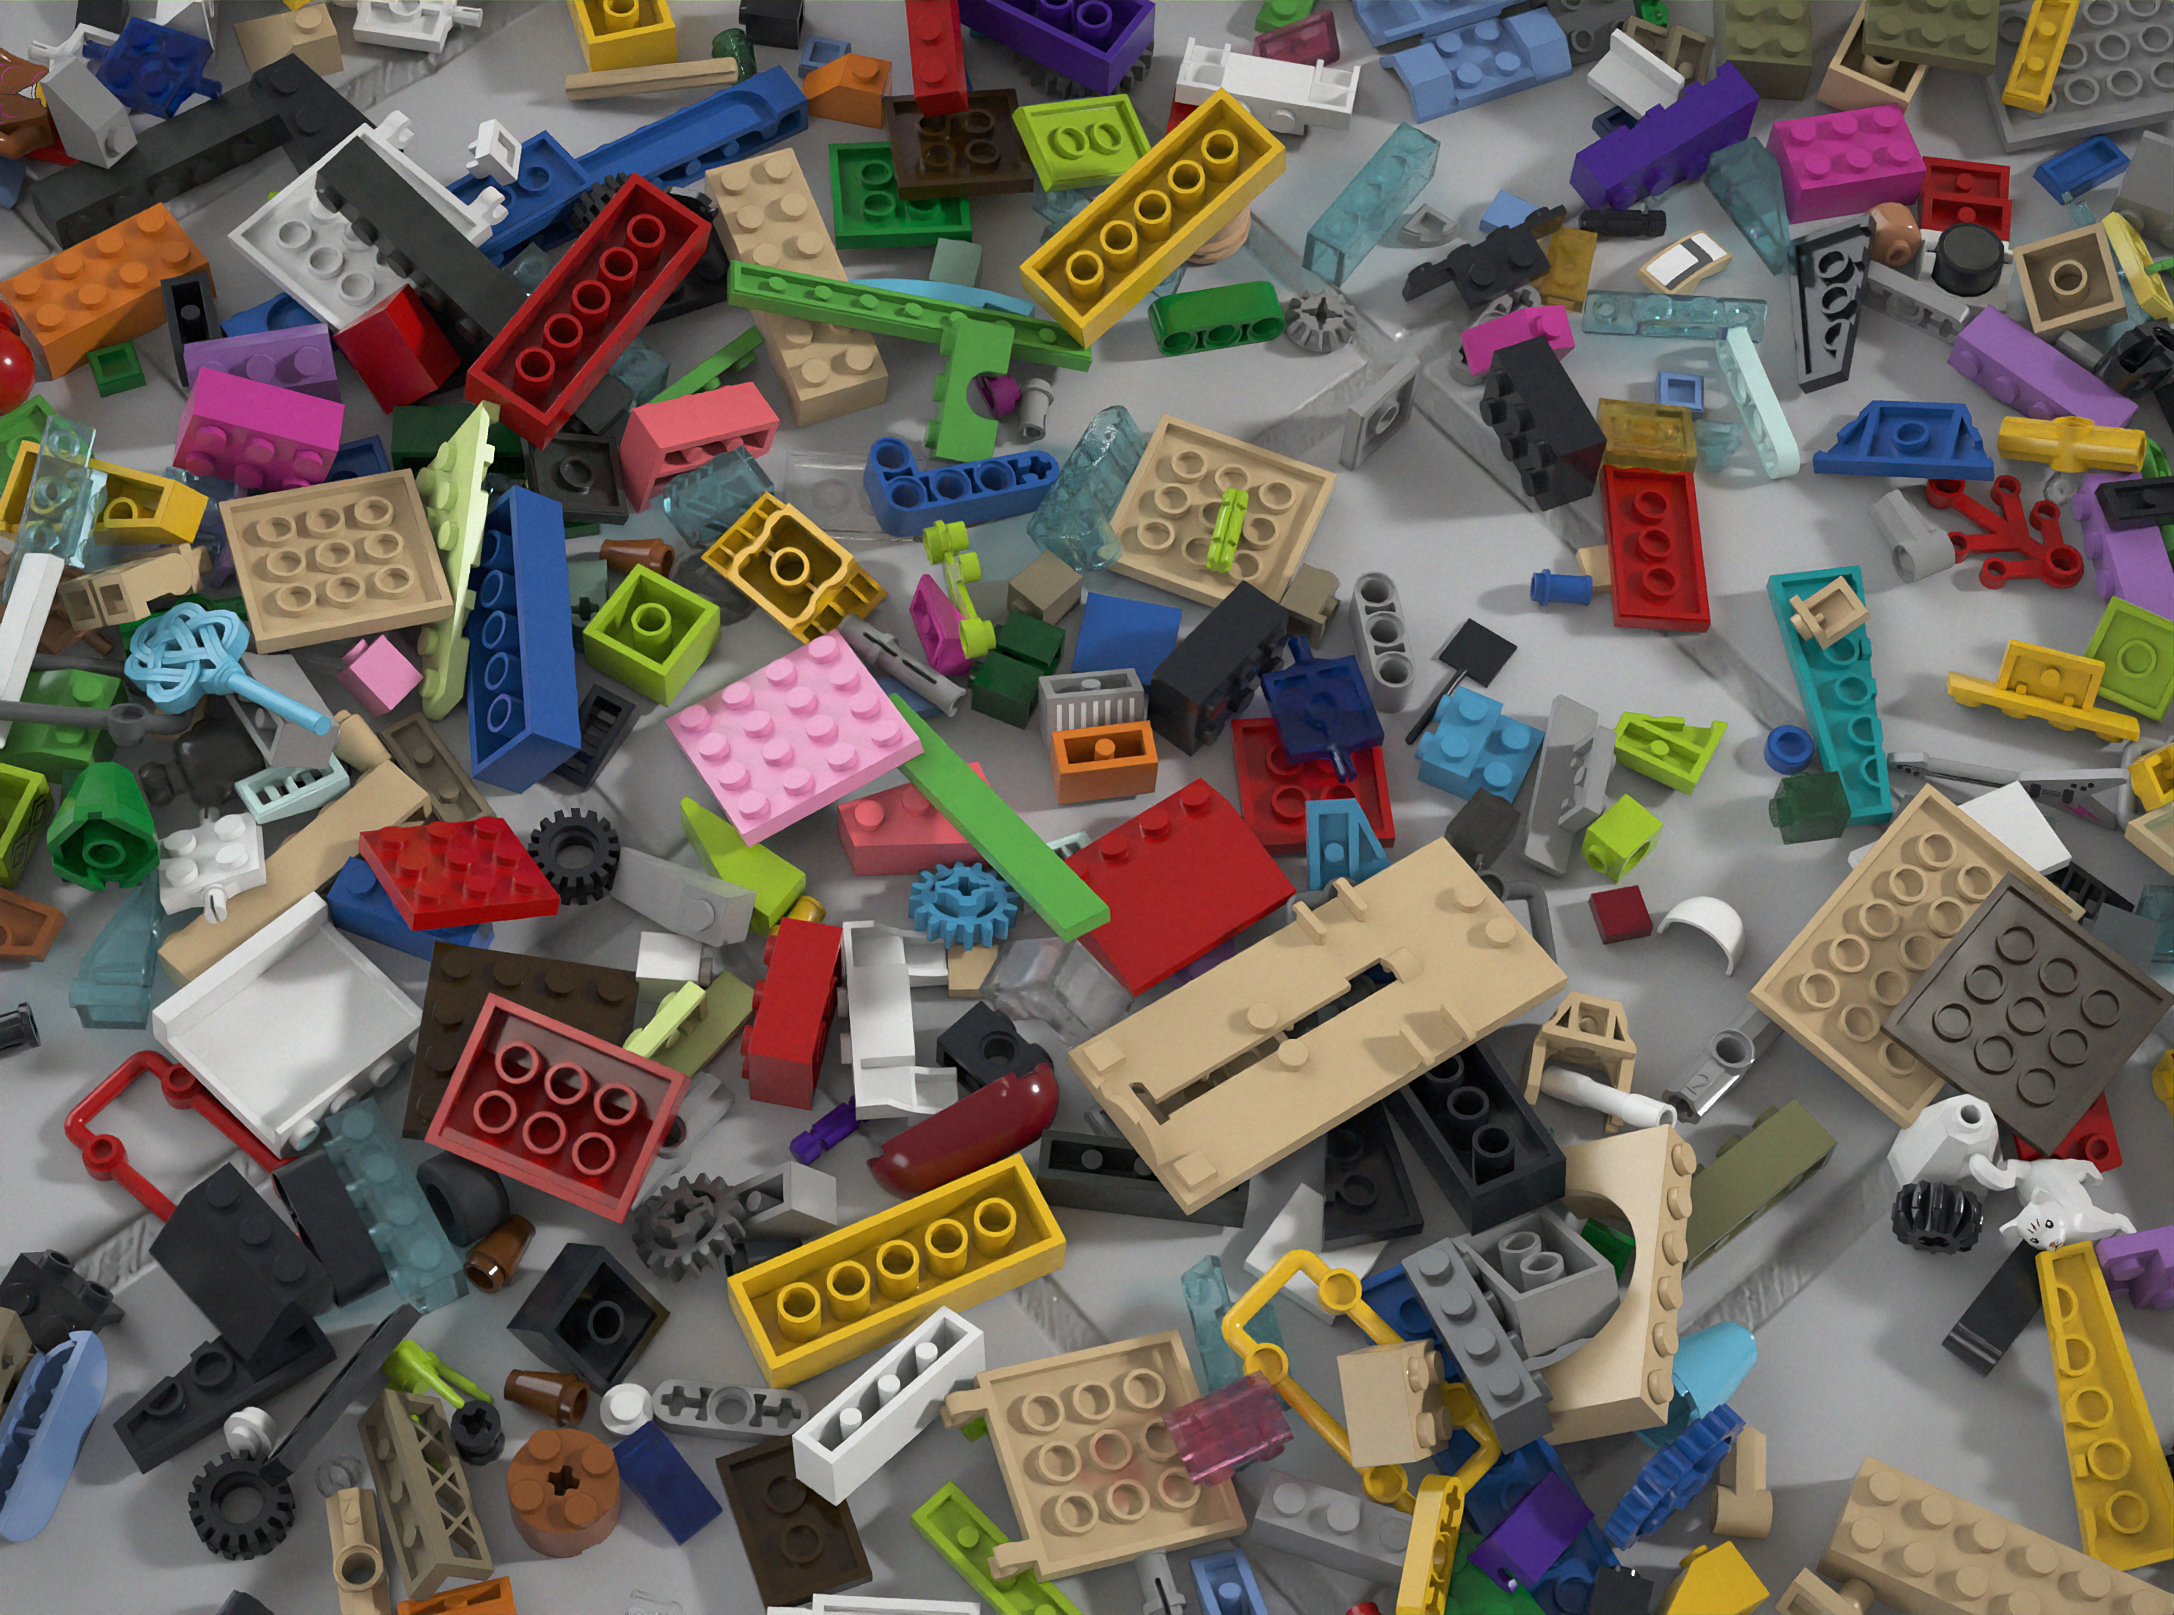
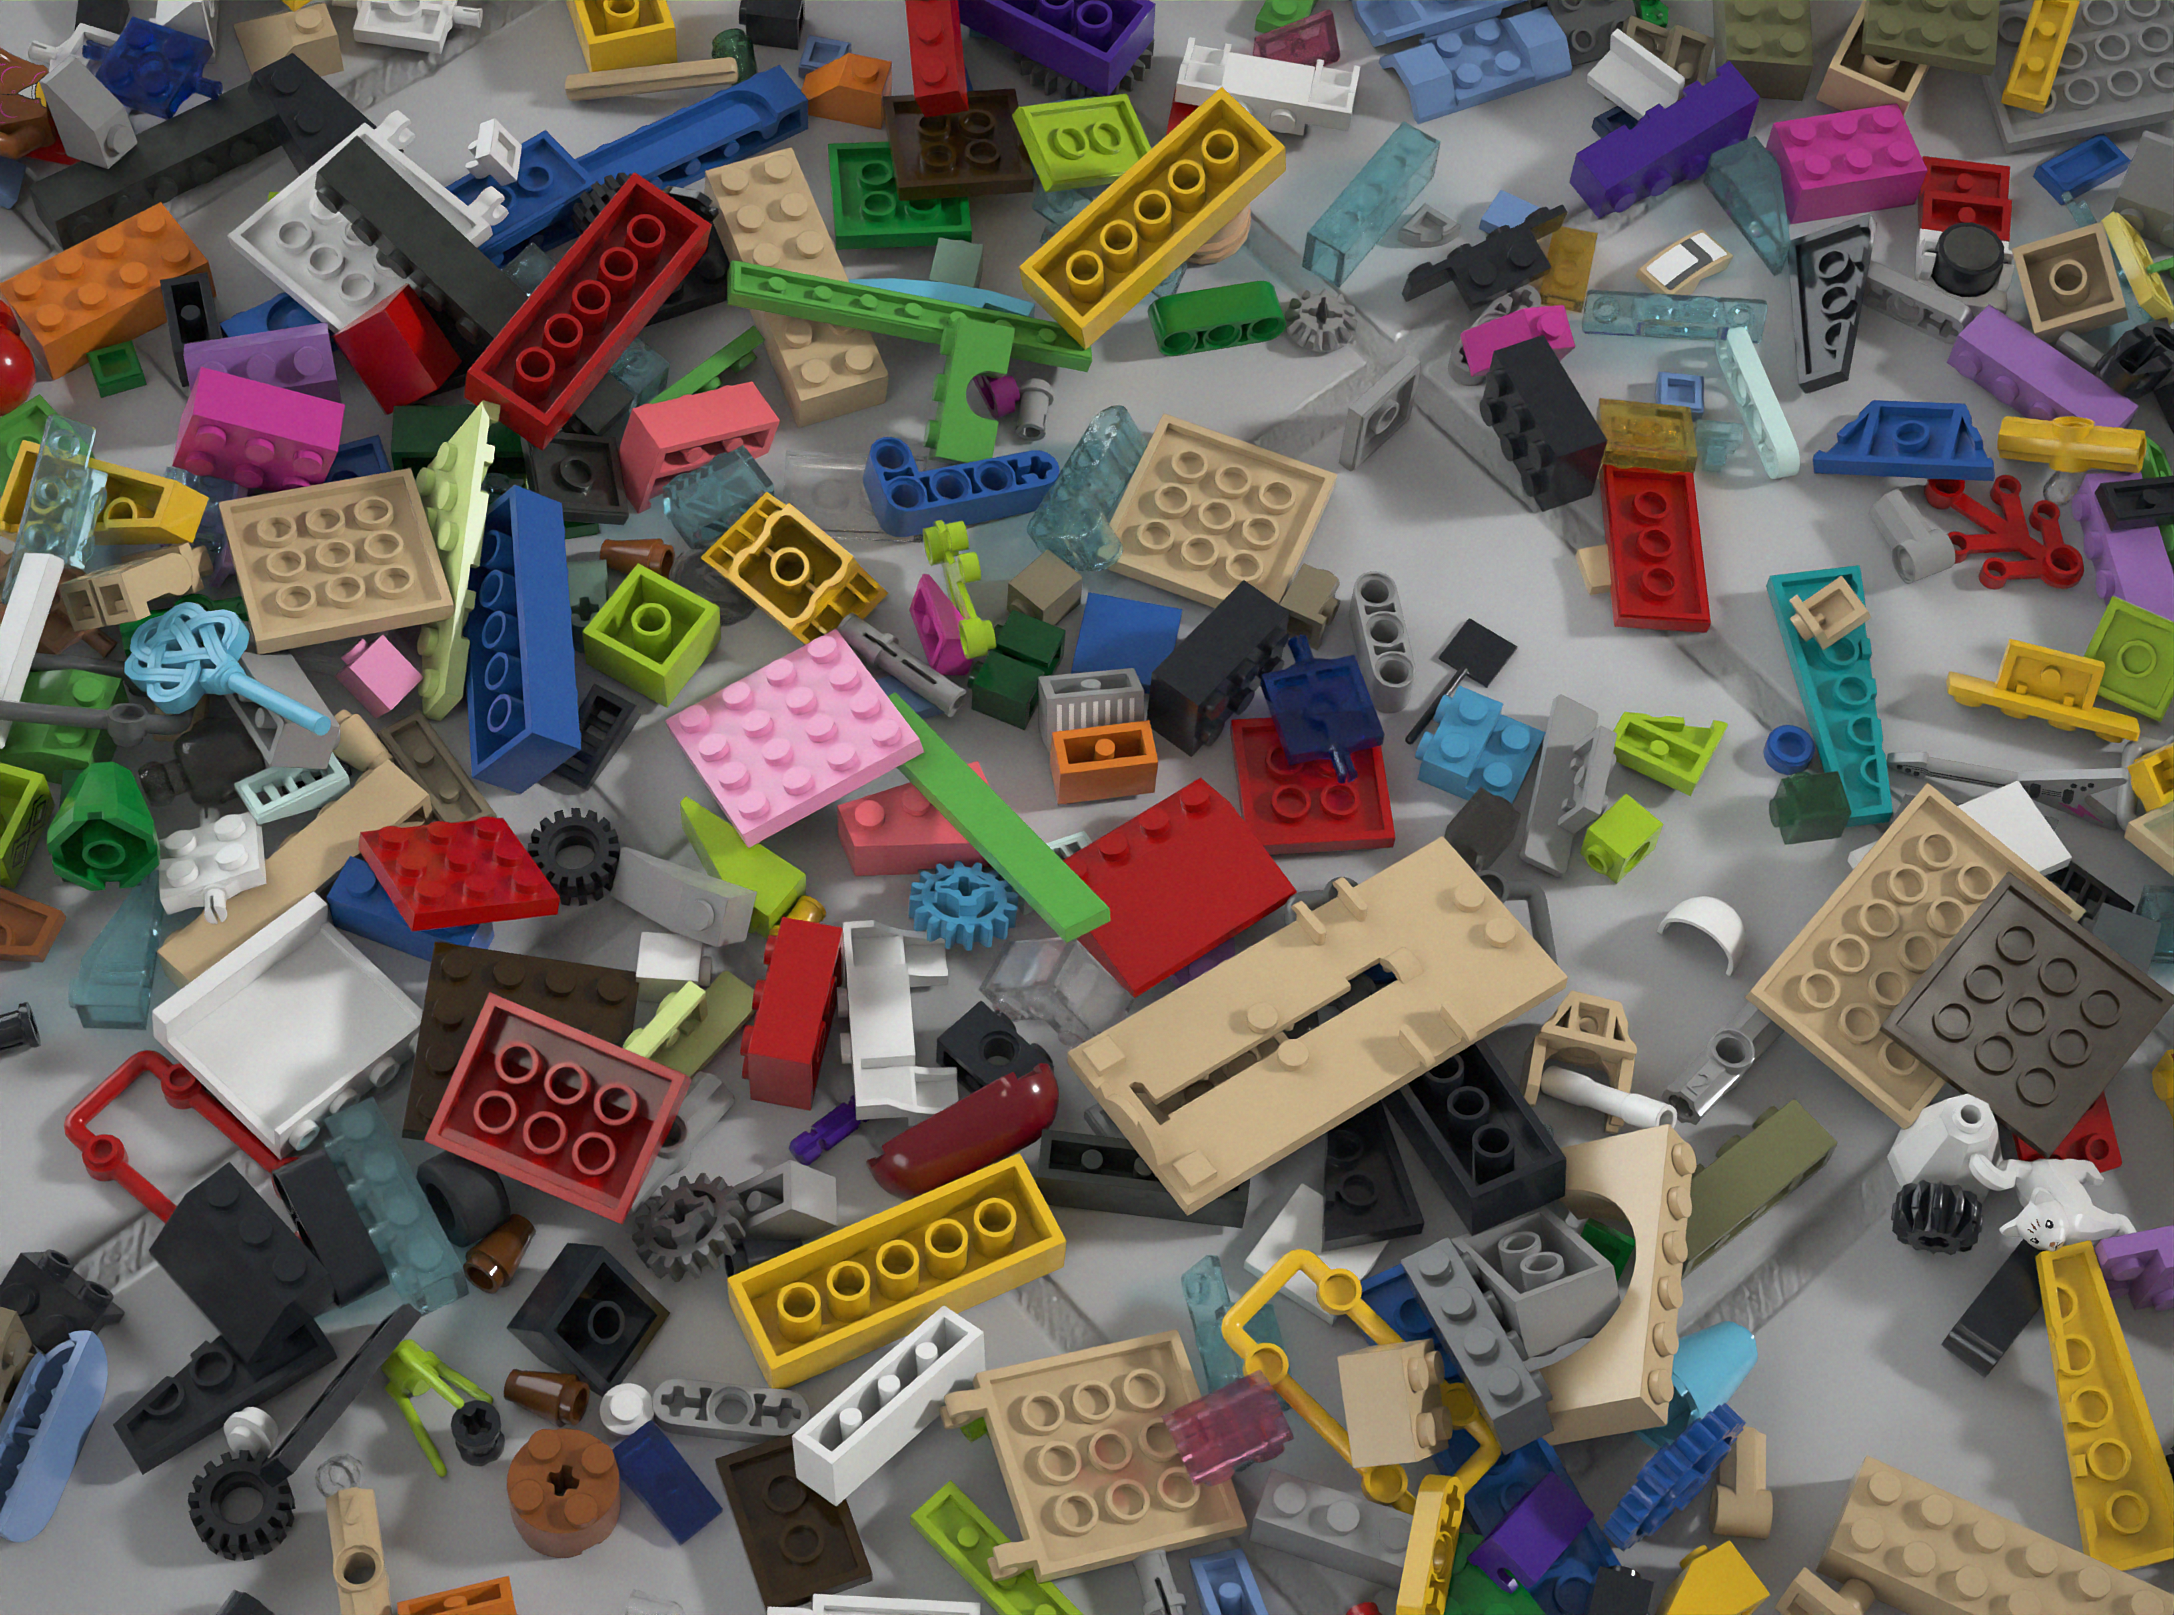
(408, 1491): dark tan fence -> none
(969, 969): tan tile -> none
(1227, 530): lime axle -> none
(1340, 843): dark azure wing -> none
(1560, 588): blue pin -> none
(1620, 914): dark red tile -> none
(1623, 222): black axle -> none
(1896, 235): nougat head -> none

